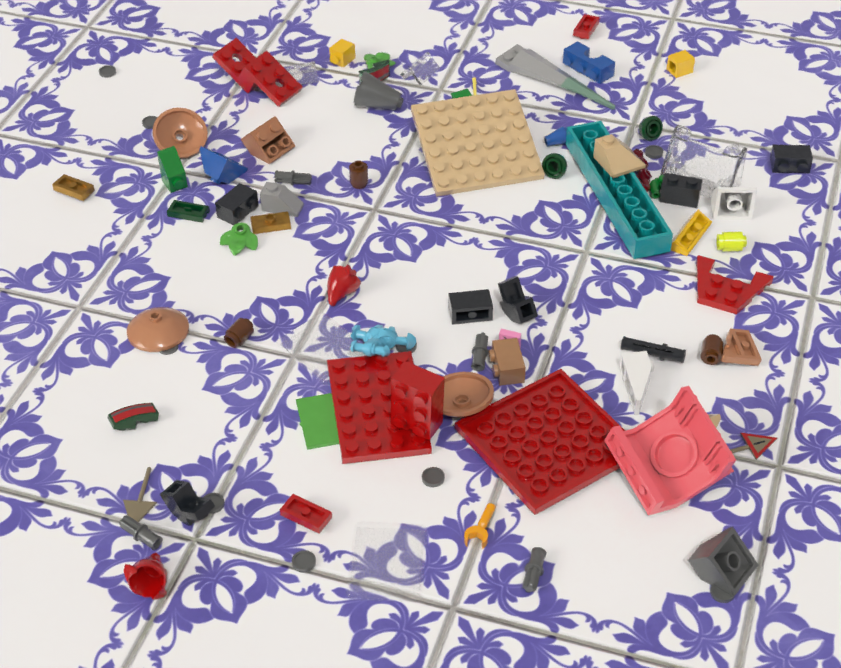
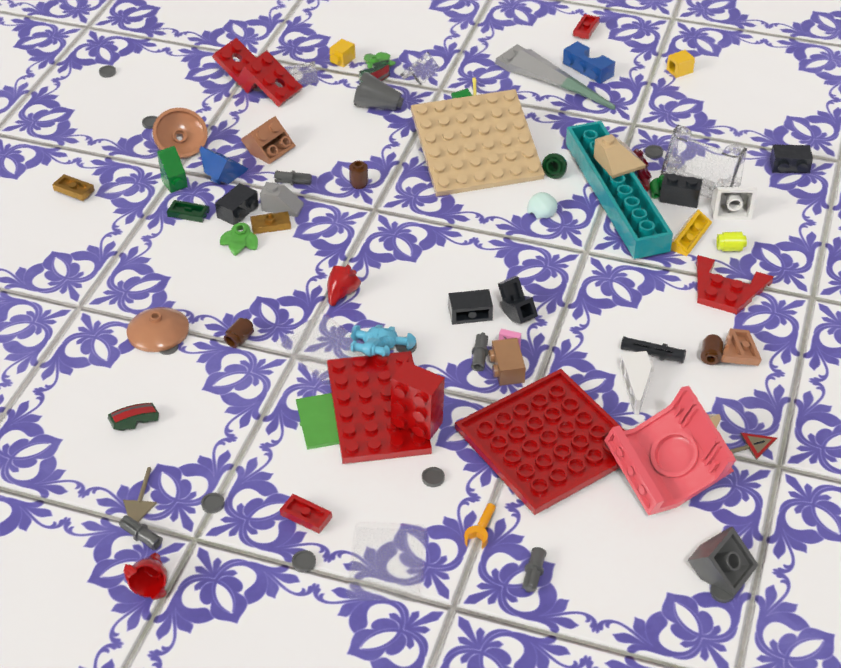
(185, 503): black brick -> none
(466, 394): nougat dish -> none
(542, 205): none -> light aqua hair
(556, 137): blue cone -> none
(651, 128): dark green brick -> none

